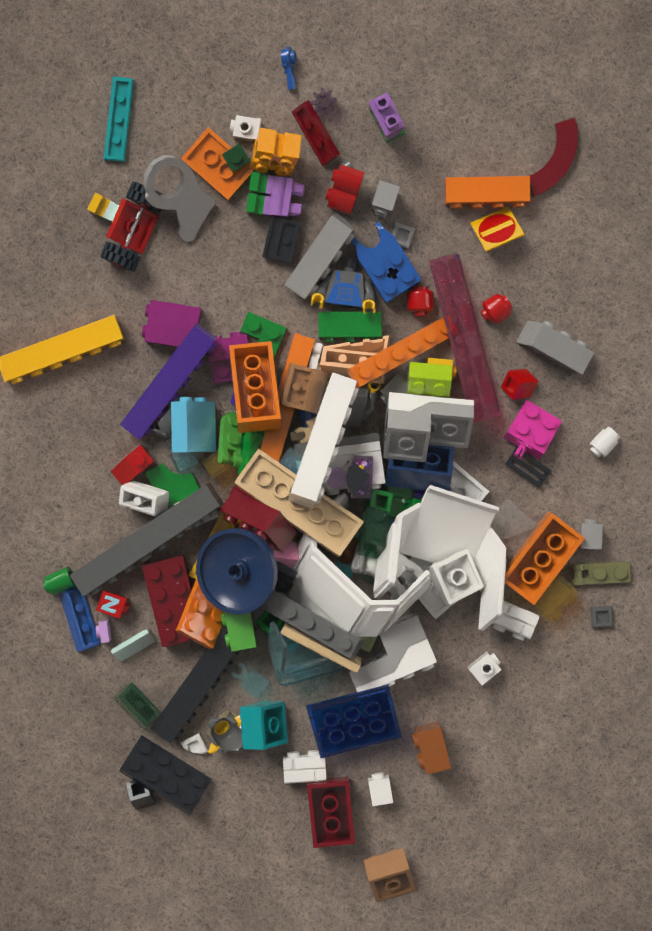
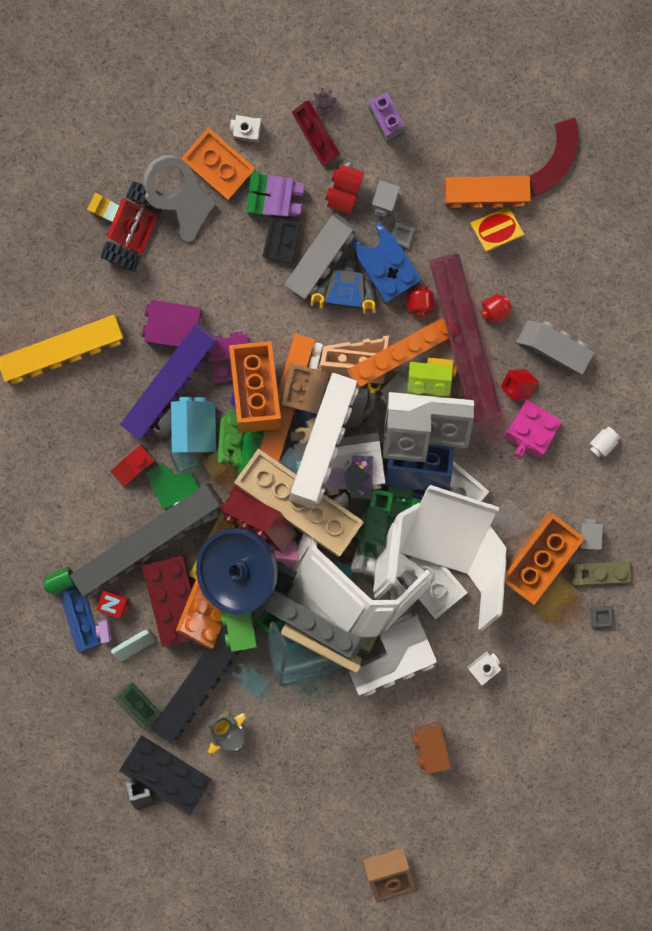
(118, 119): teal tile -> none
(144, 498): white brick -> none
(195, 744): white tile -> none
(236, 158): dark green plate -> none
(263, 330): green plate -> none
(263, 725): teal brick -> none
(275, 152): light orange brick -> none
(288, 59): blue plate -> none
(304, 767): white brick -> none
(331, 812): dark red brick -> none
(349, 326): green brick -> none
(354, 721): clear blue slope -> none
(380, 789): white brick -> none
(455, 577): white slope -> none
(516, 620): white brick -> none
(542, 476): black tile -> none

